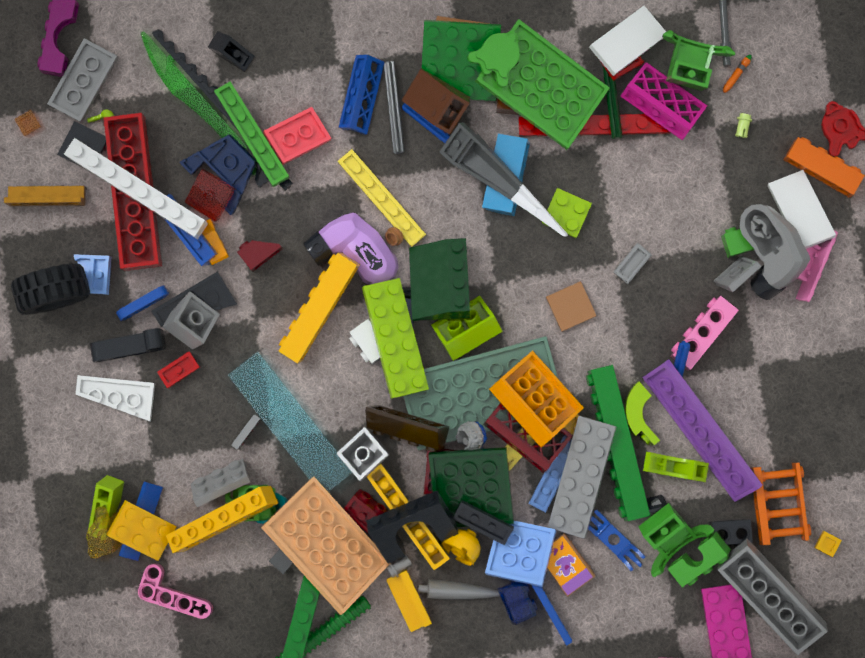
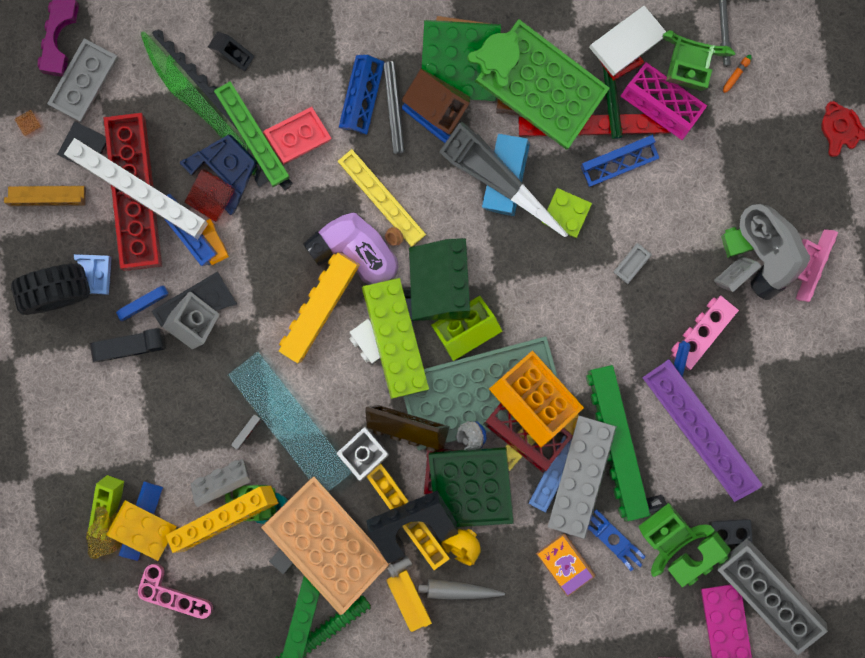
(105, 113): lime hand -> none
(124, 395): white wing -> none
(178, 369): red plate -> none
(257, 253): dark red slope -> none
(363, 507): dark red bracket -> none
(483, 522): black plate -> none
(517, 602): clear blue brick -> none
(524, 554): light blue plate -> none
(552, 614): blue tile -> none
(571, 306): medium nougat tile -> none
(617, 154): none -> blue fence
(634, 413): lime arch -> none
(675, 467): lime arch -> none
(743, 125): yellowish green pin -> none
(763, 515): orange fence -> none
(802, 208): white tile -> none
(824, 167): orange brick -> none
(827, 543): yellow plate -> none

